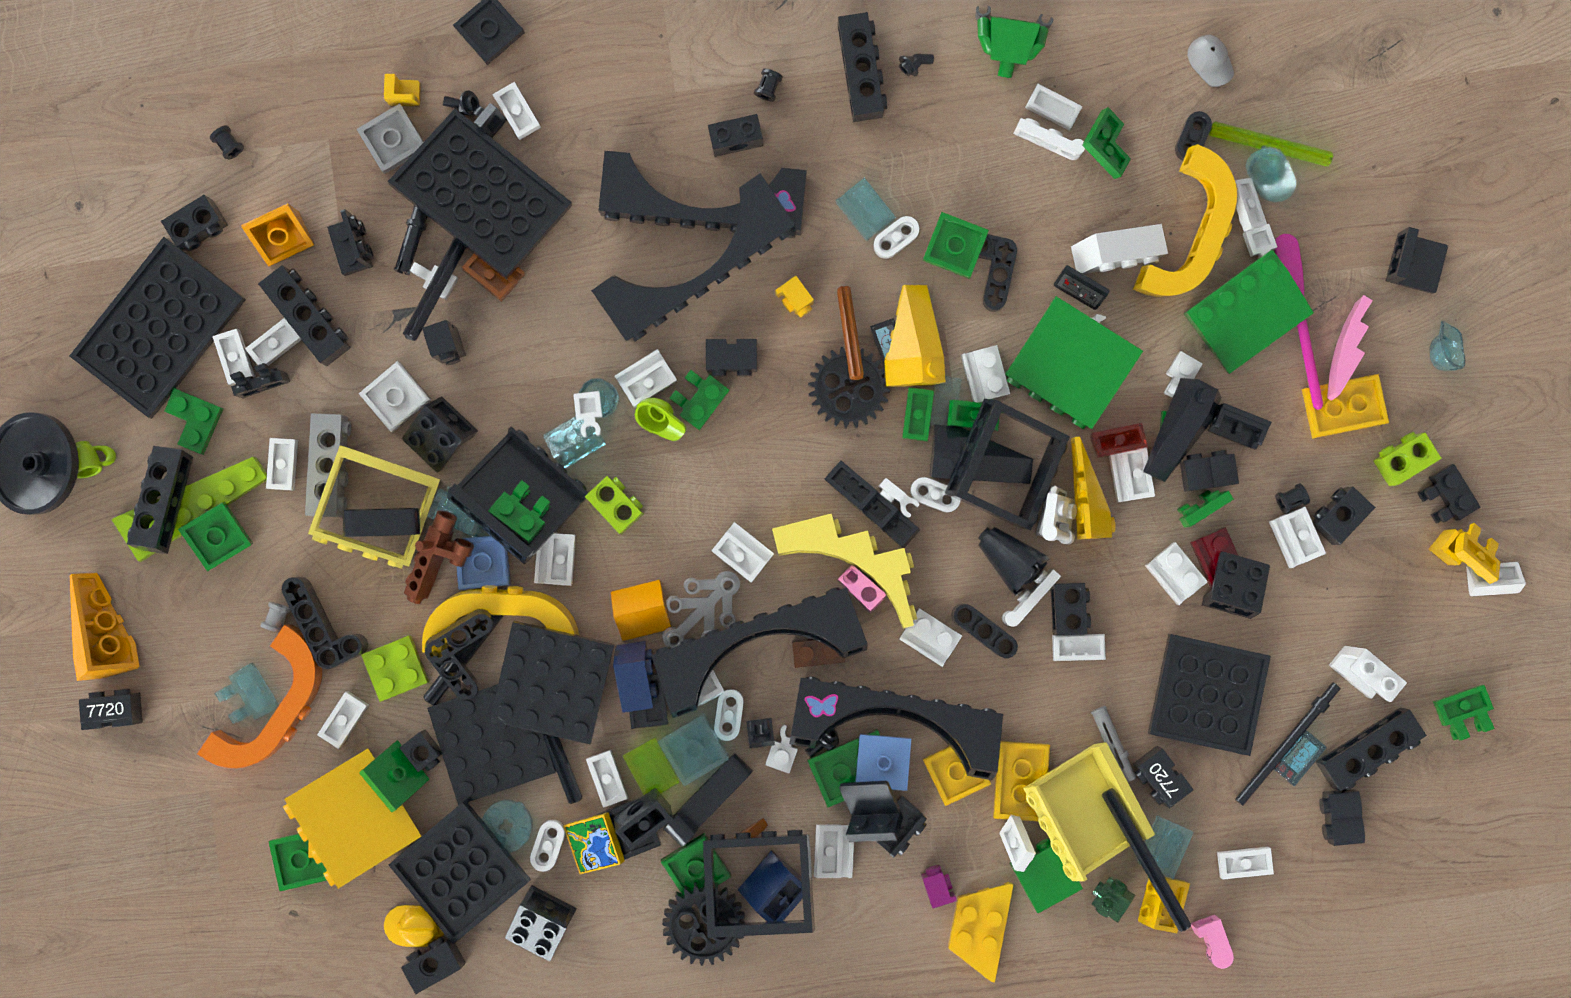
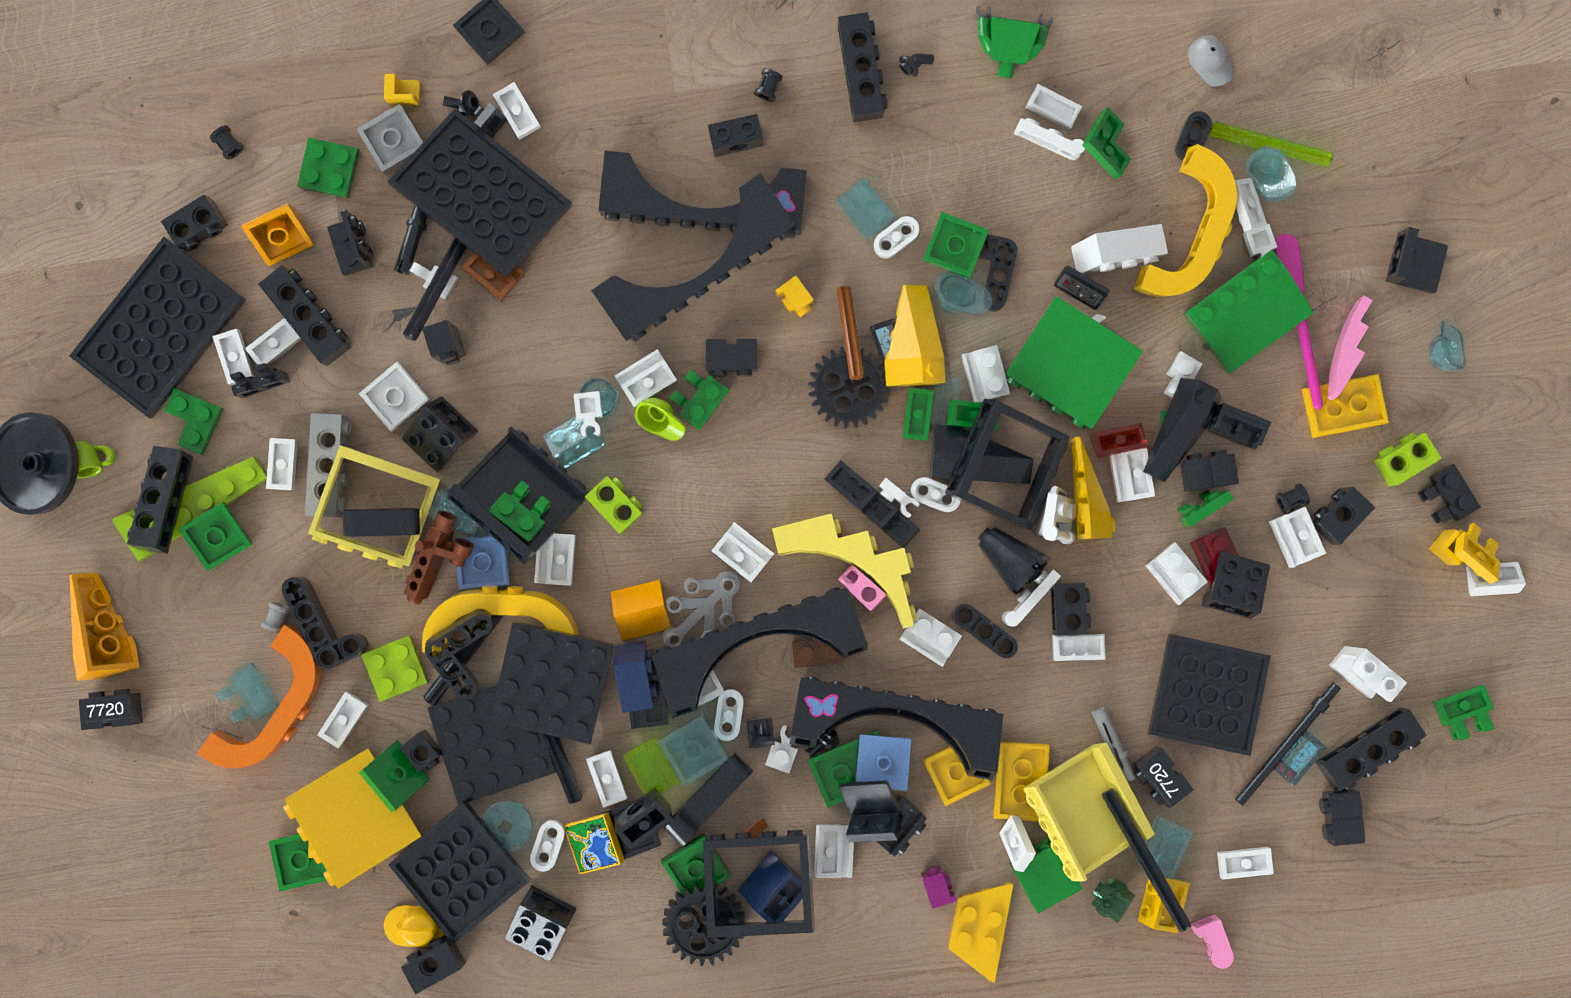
(328, 168): none -> green plate
(960, 294): none -> clear light blue piece

